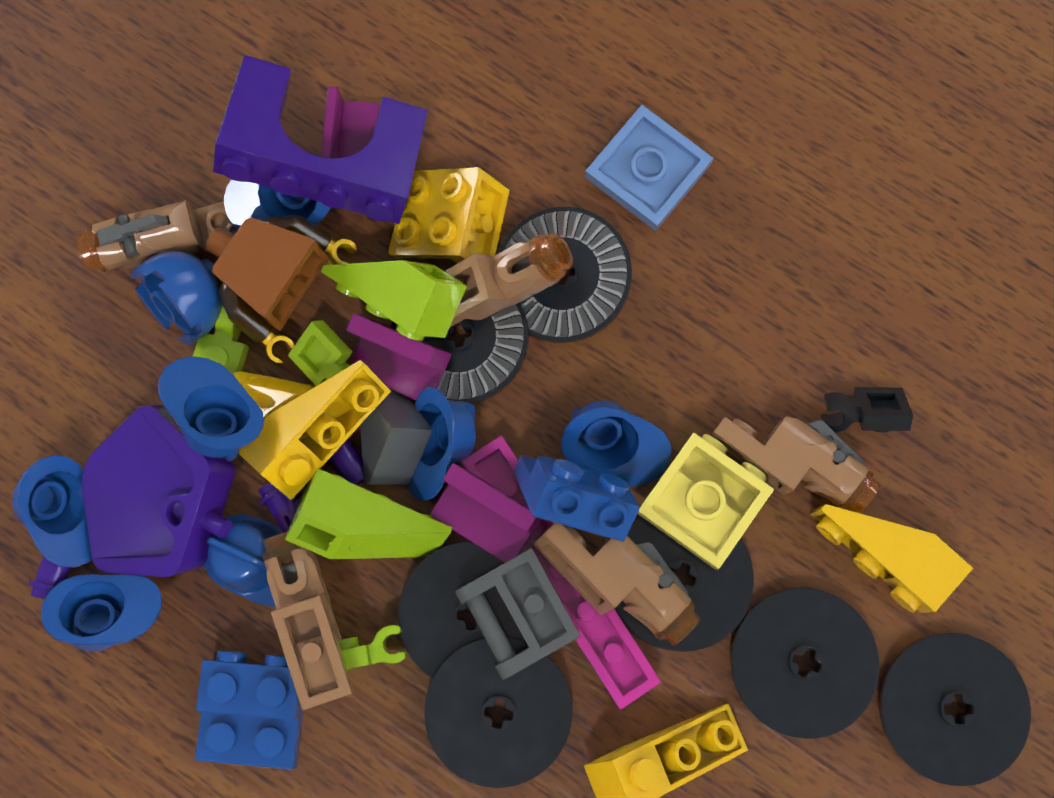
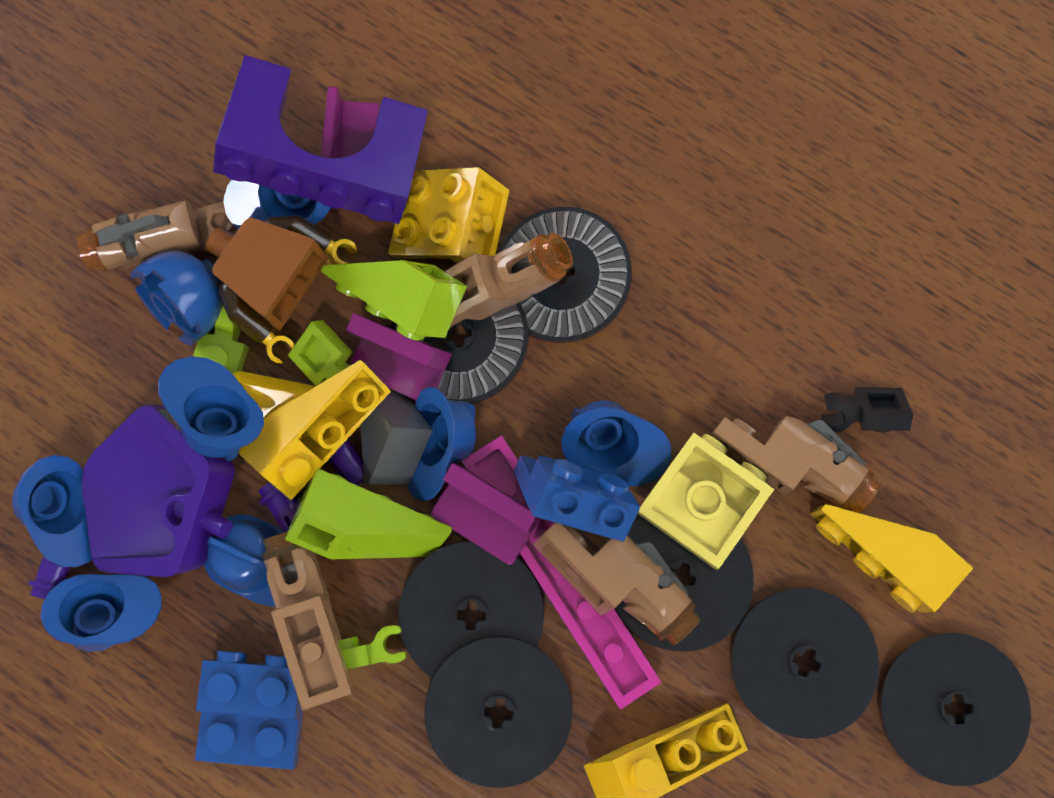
(532, 605): dark grey plate -> none
(648, 167): medium blue plate -> none

